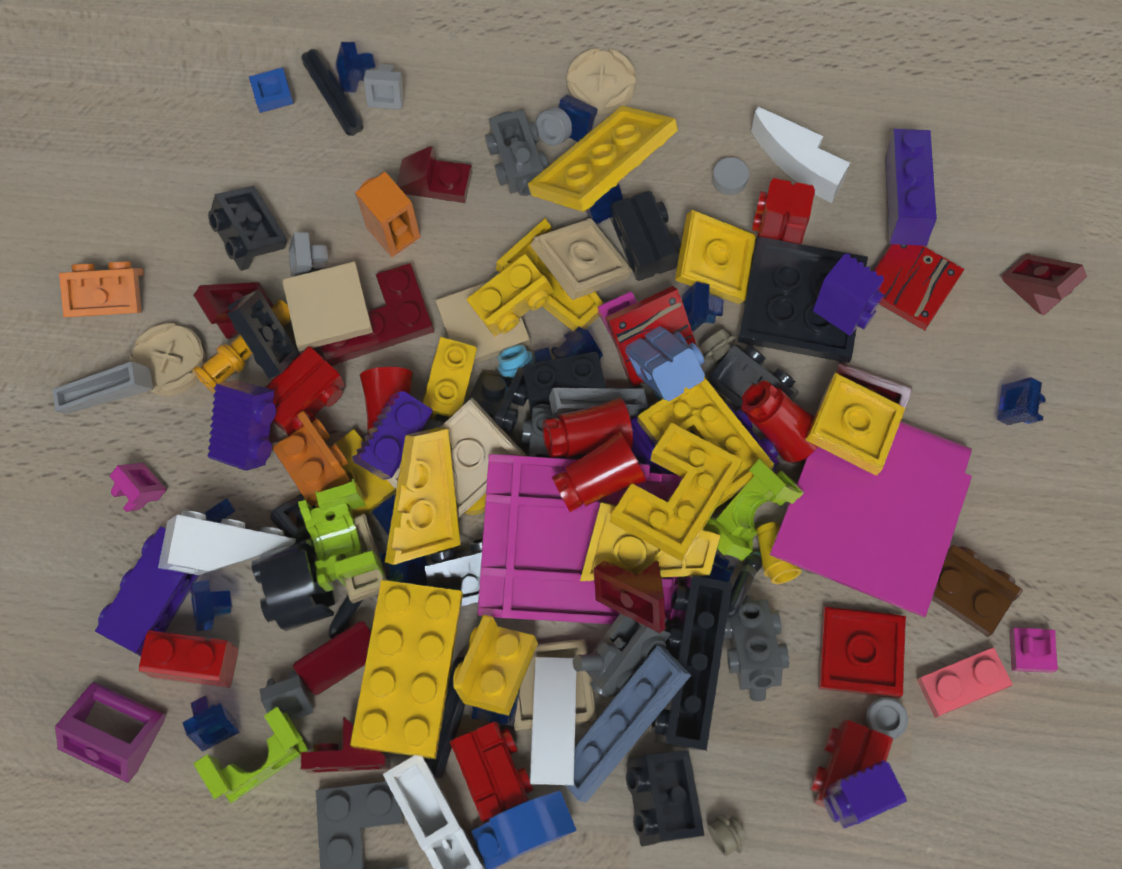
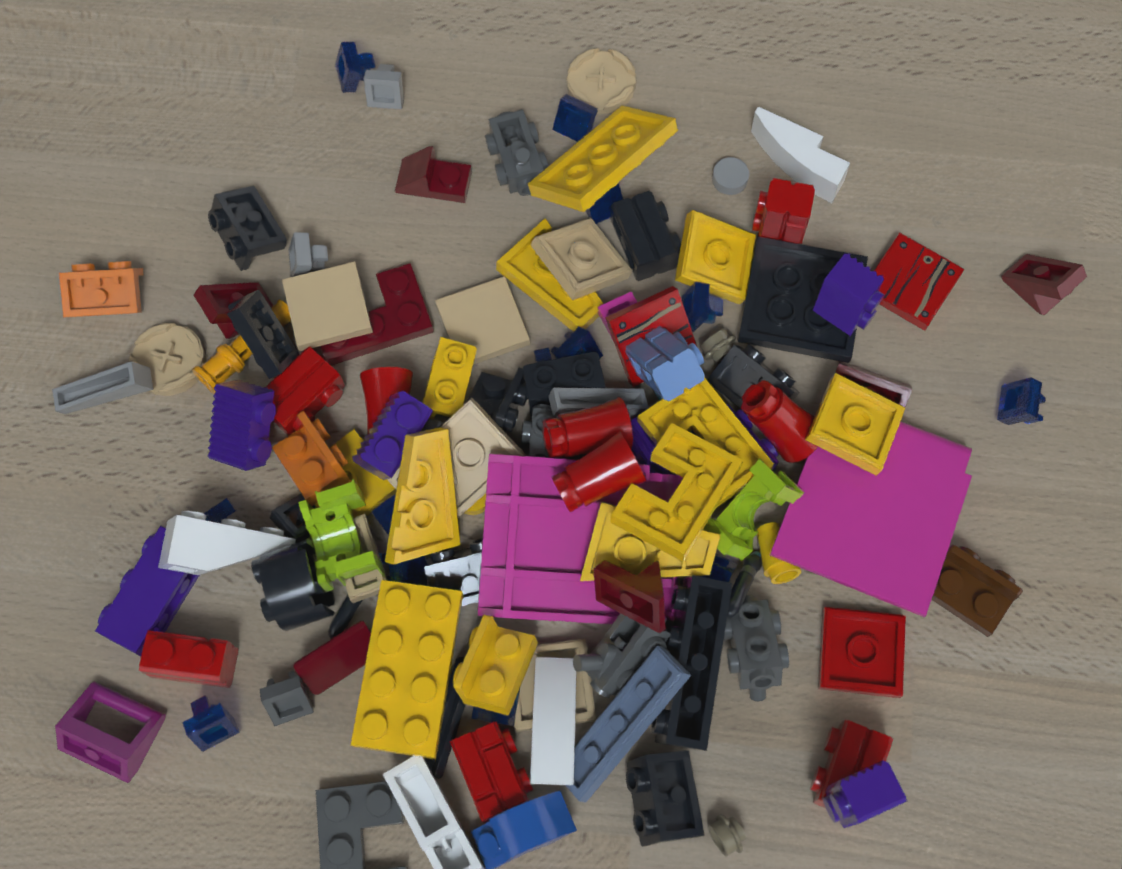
(136, 484): dark pink tile -> none
(208, 604): clear blue tile -> none
(234, 781): lime piece -> none
(271, 90): blue plate -> none
(328, 759): dark red slope -> none
(332, 92): black axle -> none
(387, 213): orange brick -> none
(510, 296): yellow bracket -> none
(512, 359): medium azure plate -> none
(553, 126): light grey tile -> none
(886, 717): light grey tile -> none
(910, 187): dark purple brick -> none
(964, 682): coral plate -> none
(1033, 650): dark pink tile -> none

